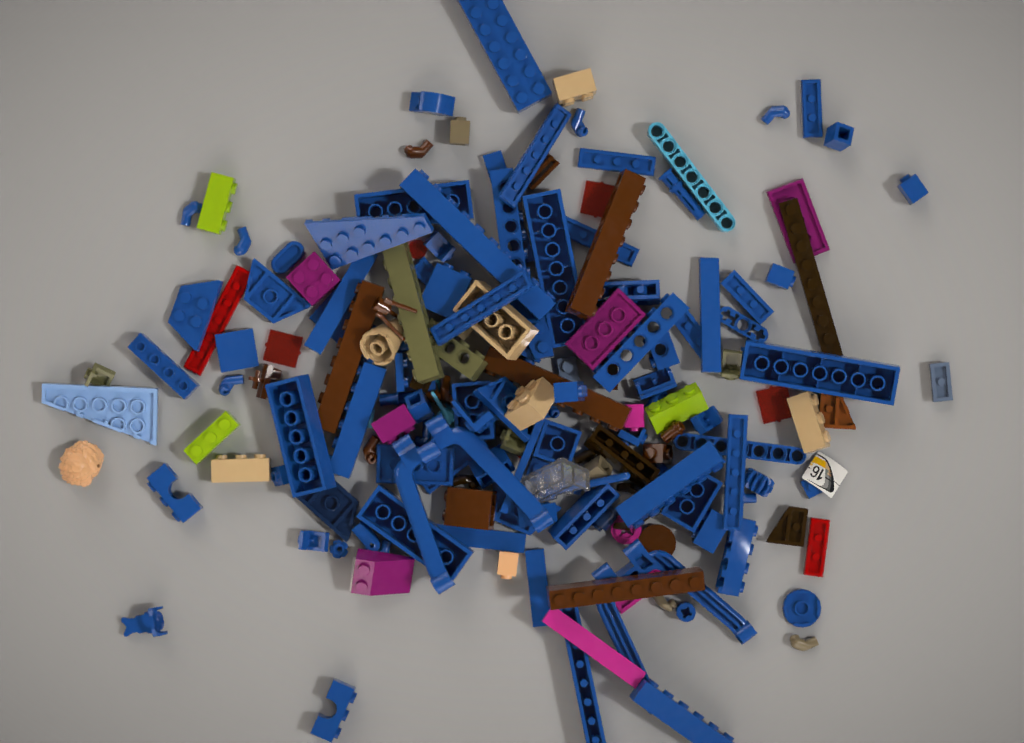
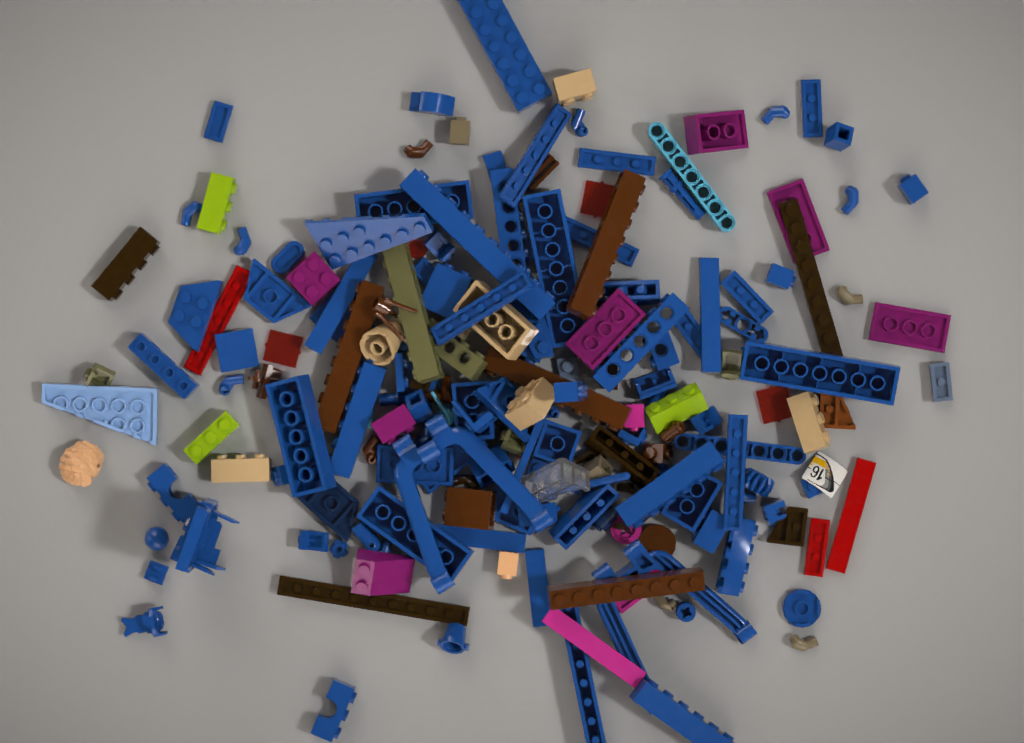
(126, 264): none -> dark brown brick
(156, 538): none -> blue piece
(156, 572): none -> blue tile
(200, 537): none -> blue piece
(218, 121): none -> blue tile
(388, 603): none -> dark brown plate
(454, 639): none -> blue piece
(715, 132): none -> magenta slope
(771, 512): none -> blue hinge
(847, 298): none -> dark tan arm
(850, 515): none -> red tile
(853, 199): none -> blue arm
(909, 327): none -> magenta tile

